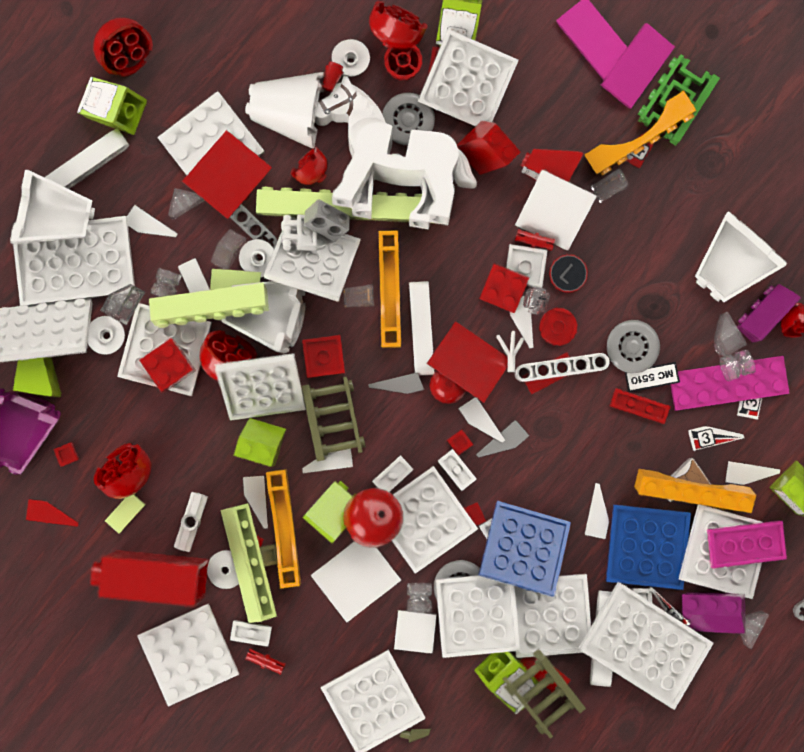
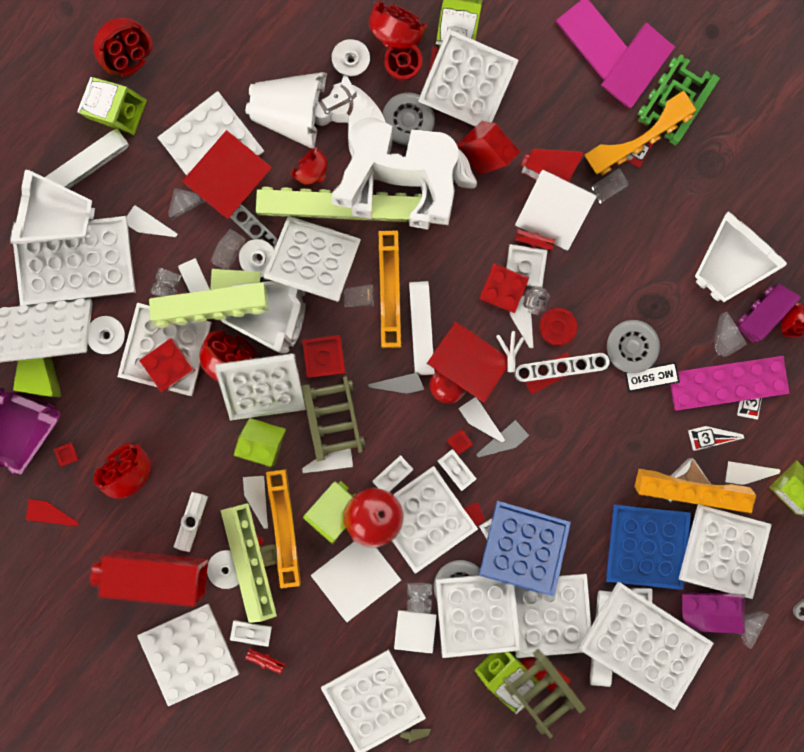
(122, 303): clear slope -> none
(125, 513): yellowish green tile -> none
(304, 238): white plate -> none
(326, 220): light grey brick -> none
(332, 74): red cone -> none
(568, 273): black tile -> none
(598, 518): white sticker -> none
(639, 406): red tile -> none
(669, 609): sticker -> none
(737, 365): clear wheel -> none
(746, 544): dark pink tile -> none

